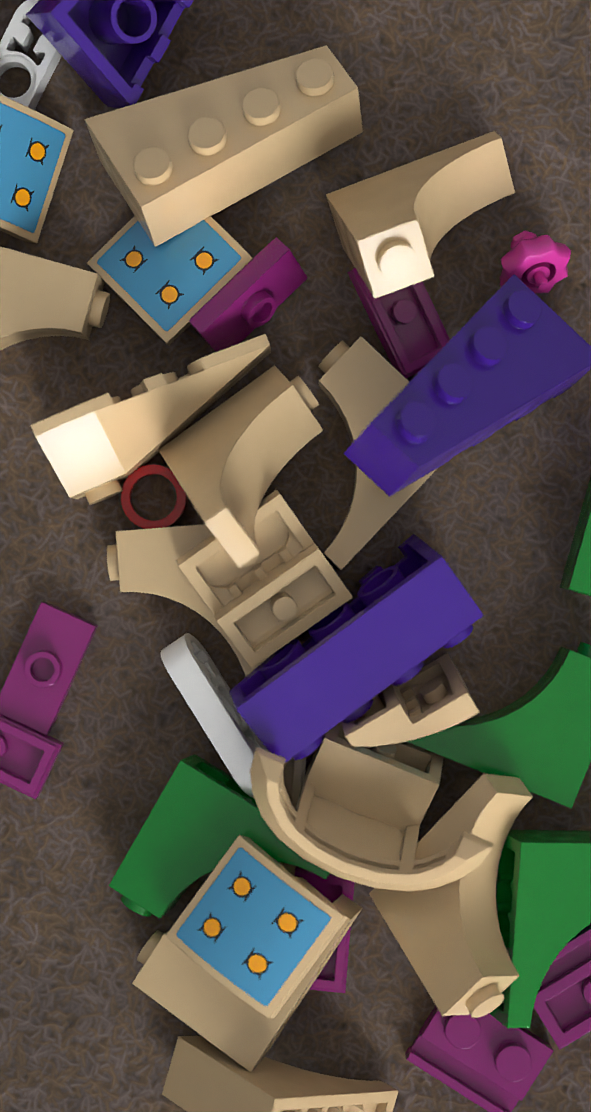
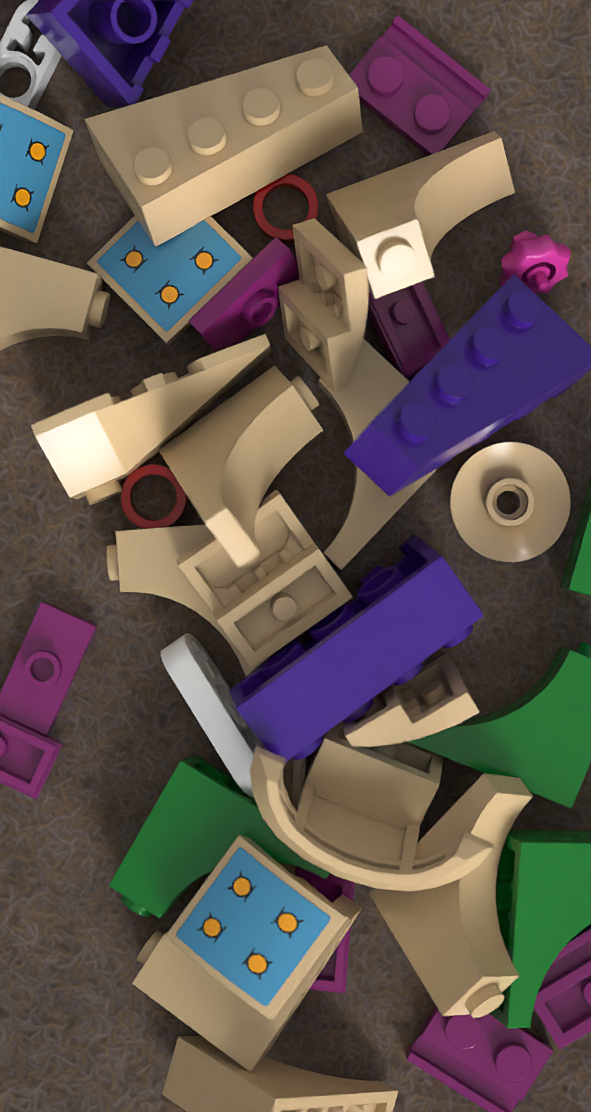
(288, 181): none -> red piece
(327, 305): none -> tan slope
(417, 88): none -> magenta plate
(541, 497): none -> tan dish

